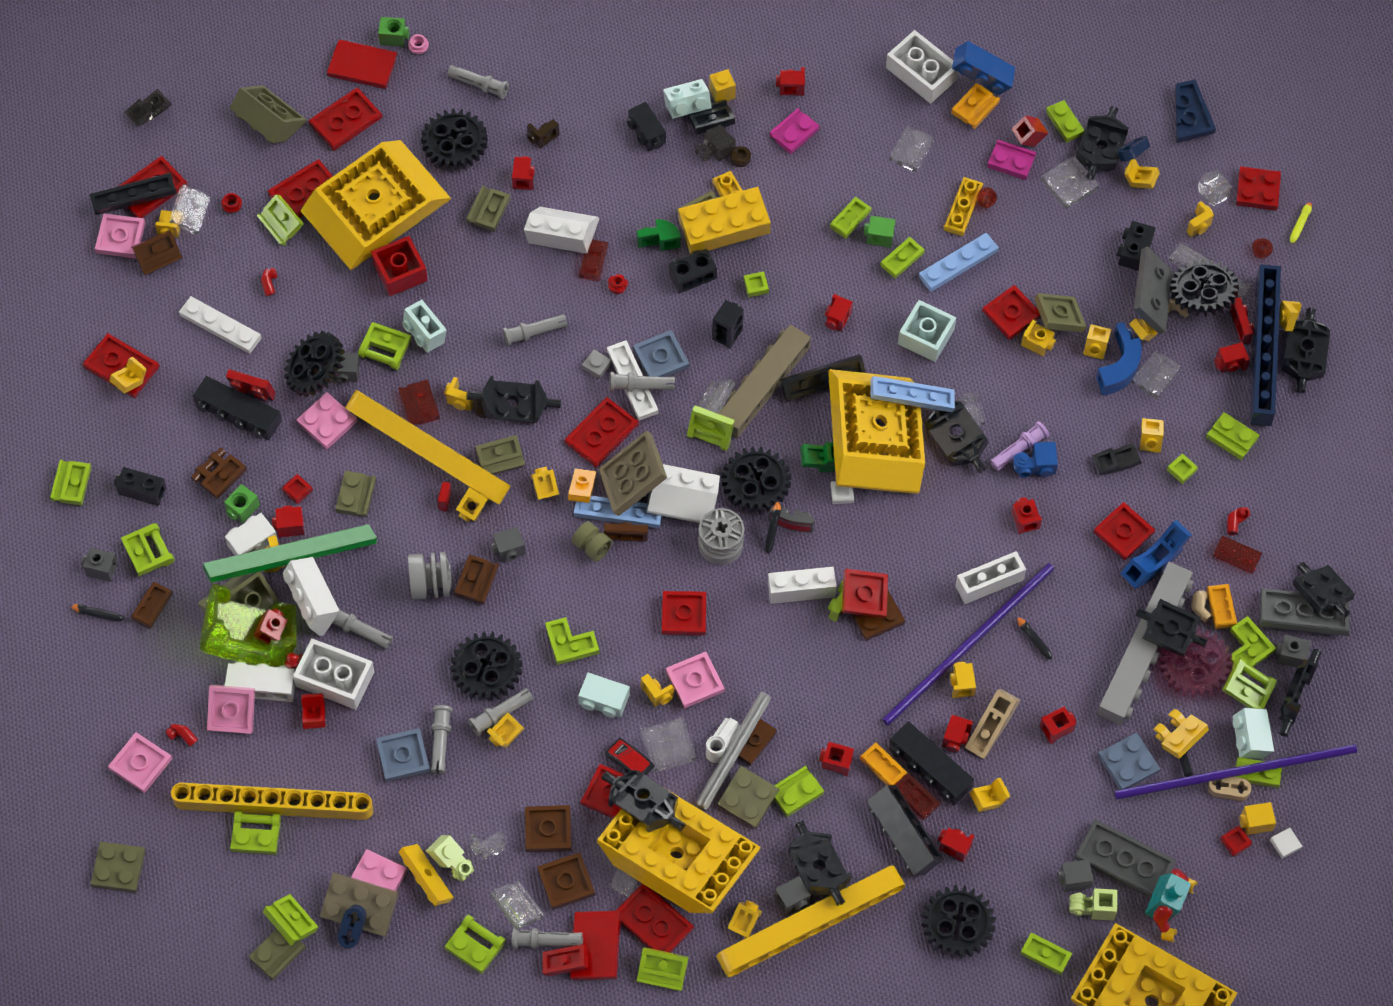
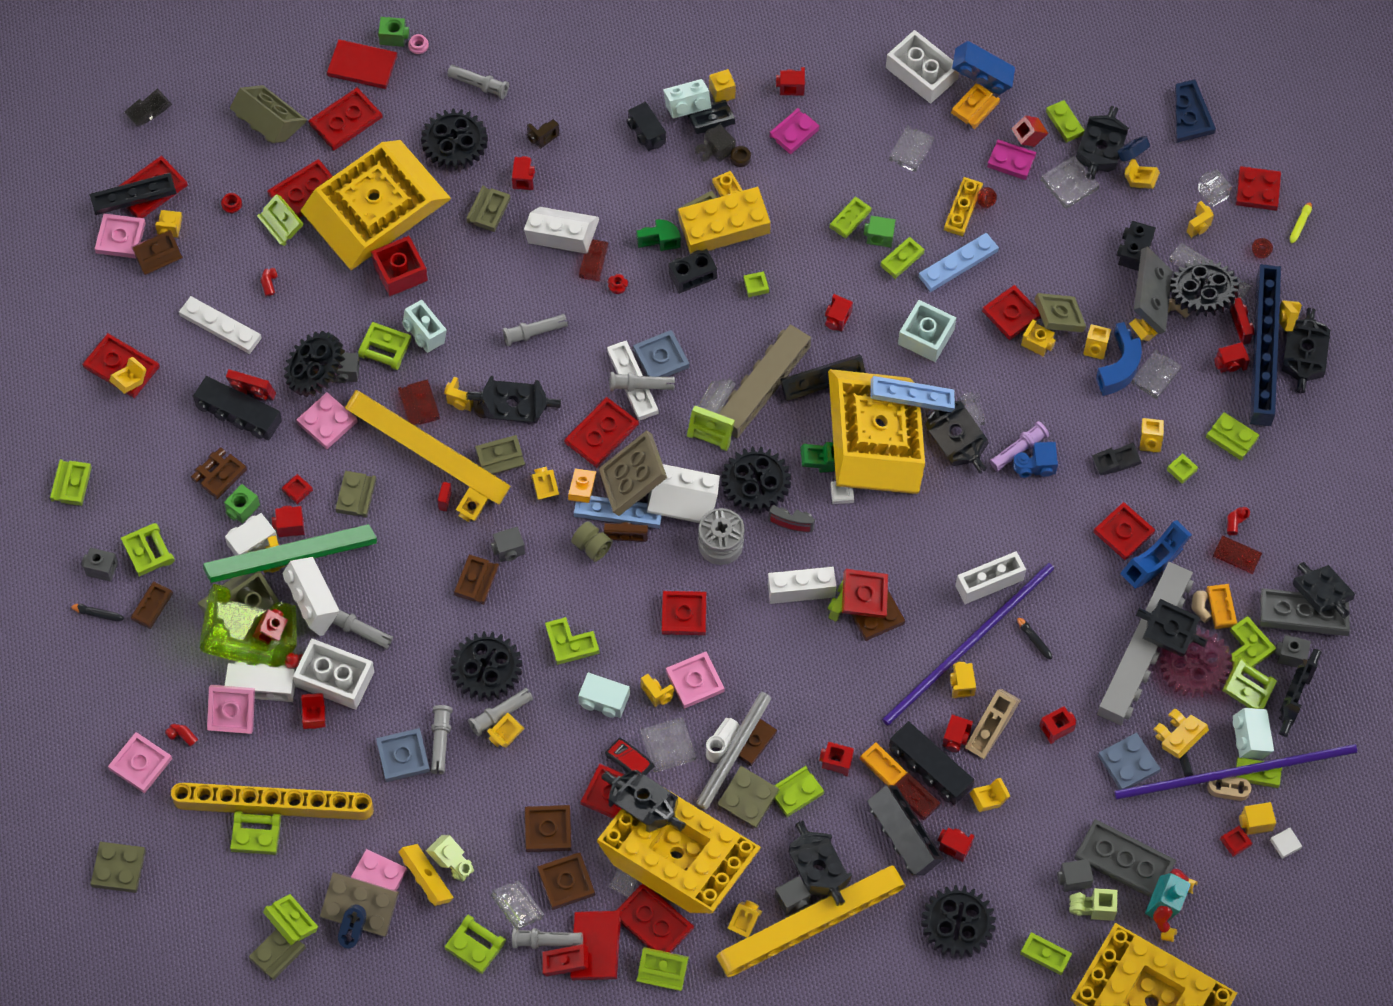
(140, 486): black brick -> none
(190, 209): clear plate -> none
(429, 575): light grey wheel -> none
(490, 846): clear bracket -> none
(596, 364): light grey plate -> none
(727, 323): black brick -> none
(775, 513): black piece -> none
(1026, 521): red brick -> none

